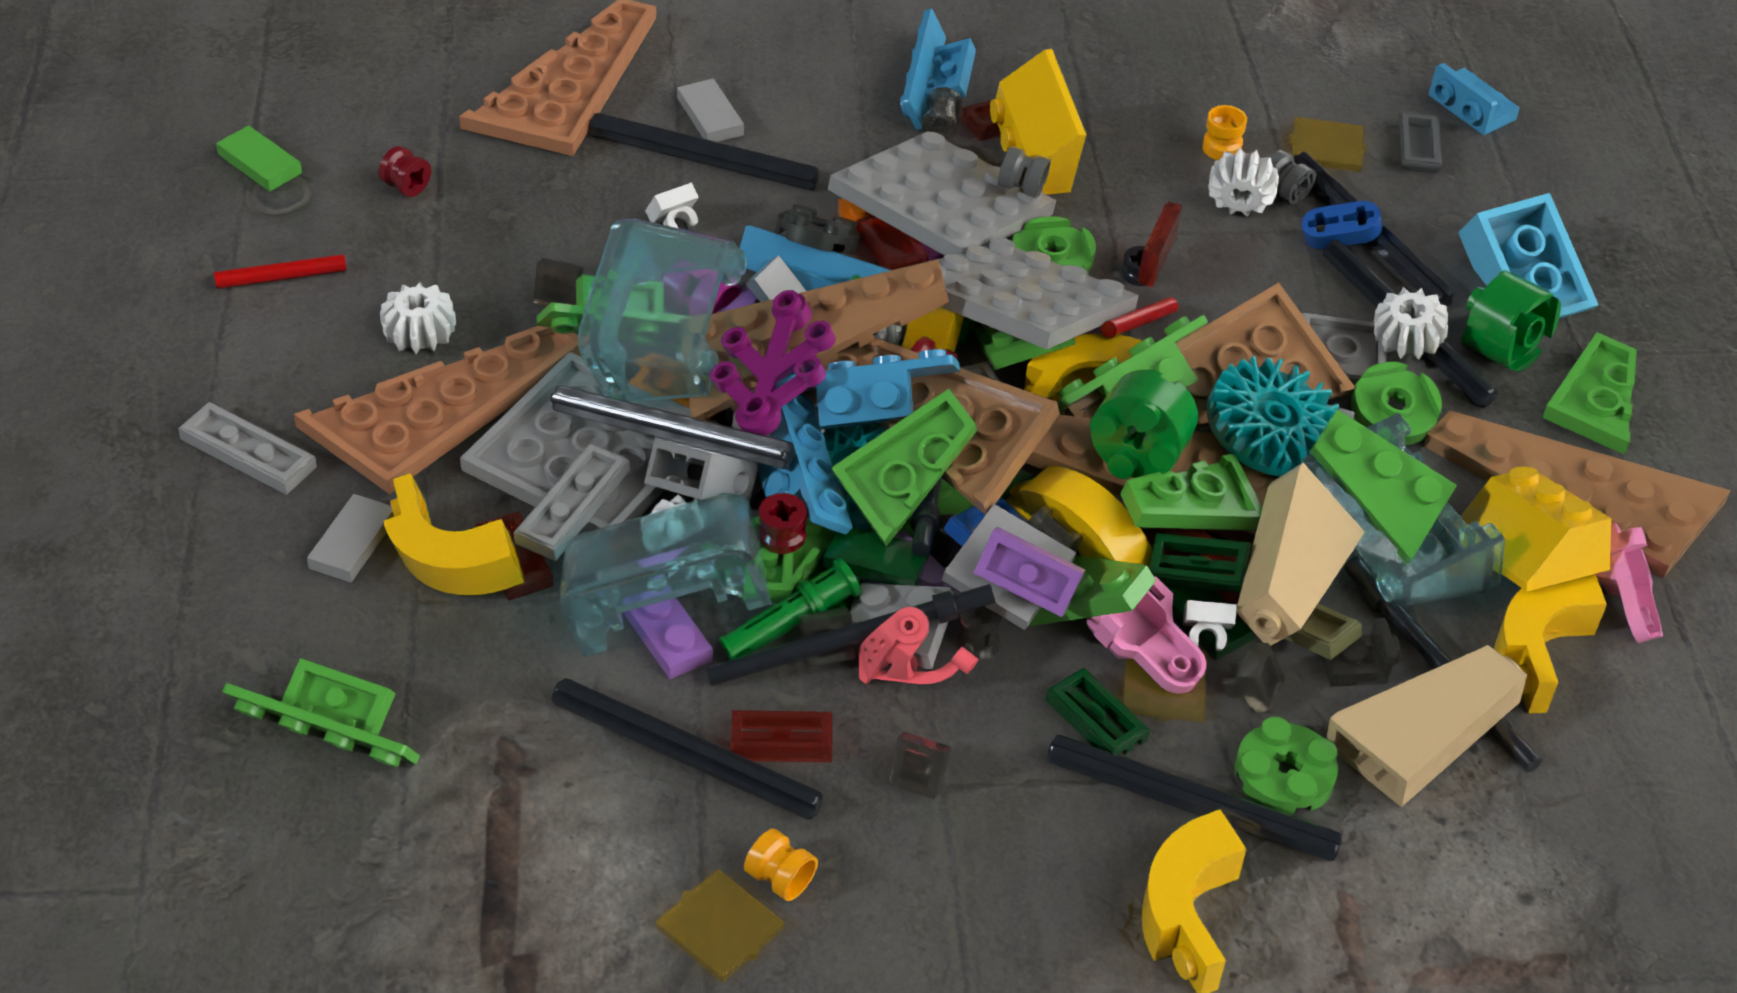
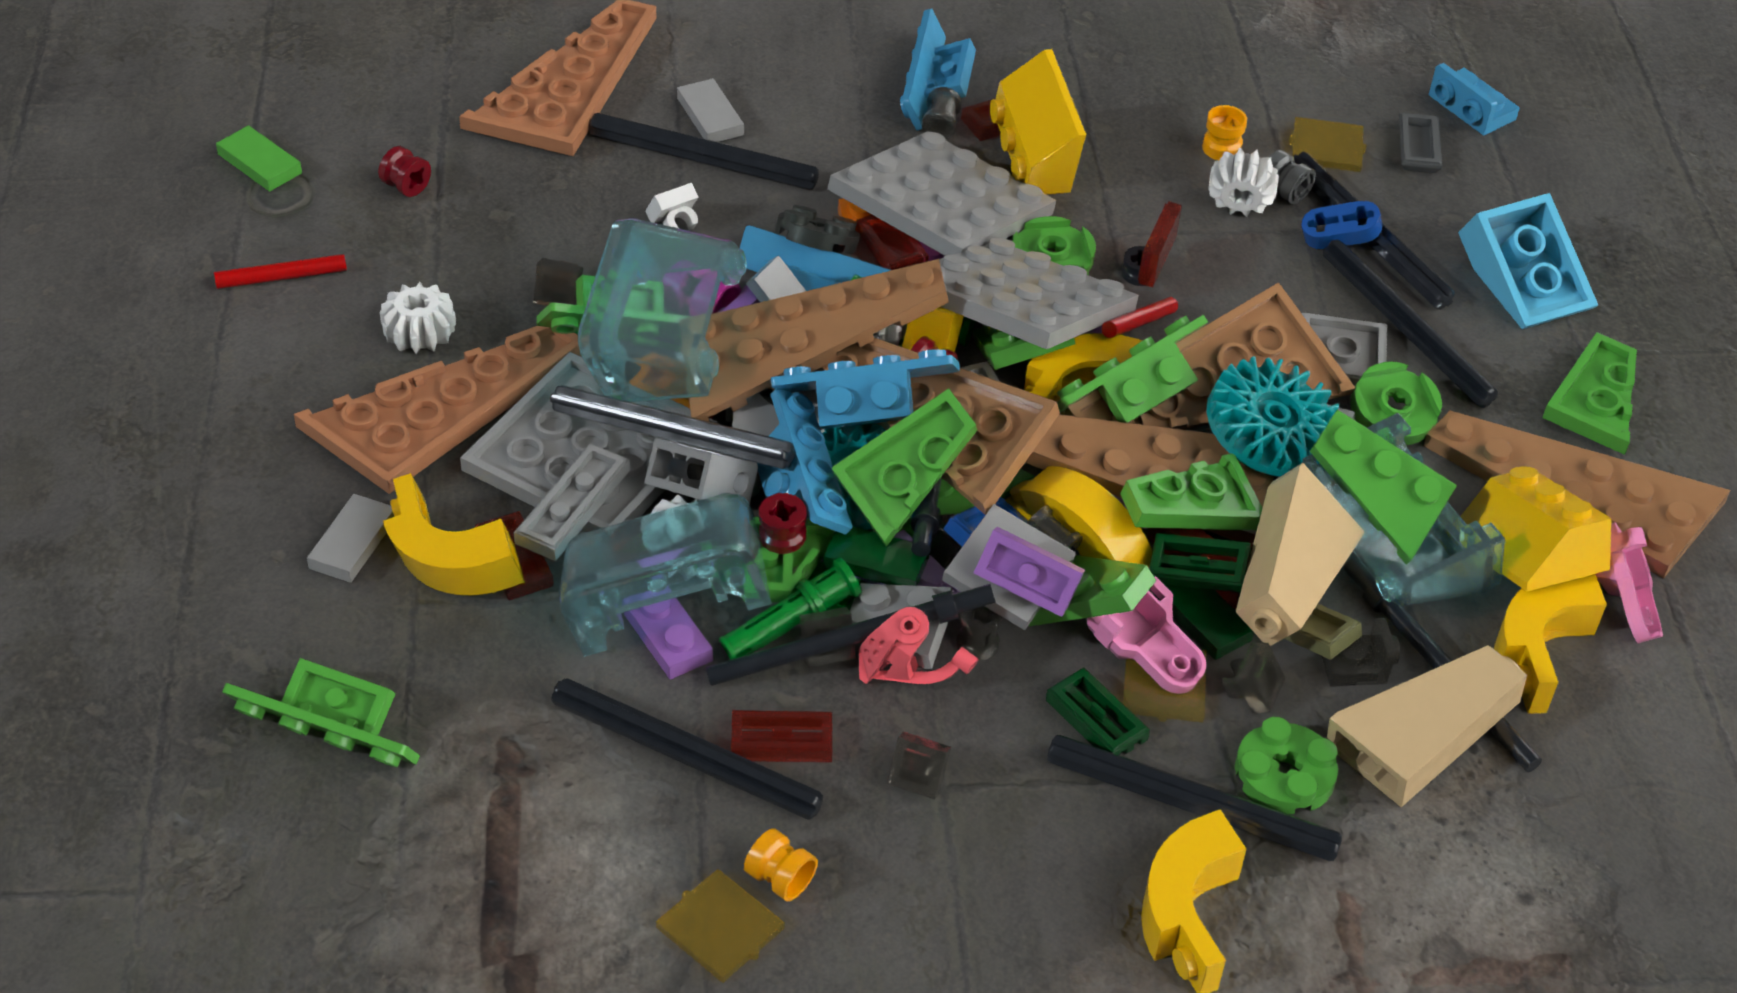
(247, 448): light grey tile -> none
(762, 410): magenta plant -> none
(1024, 172): dark grey wheel -> none
(1143, 424): green brick -> none
(1210, 617): white tile -> none
(1411, 323): white gear -> none
(1510, 320): green brick -> none

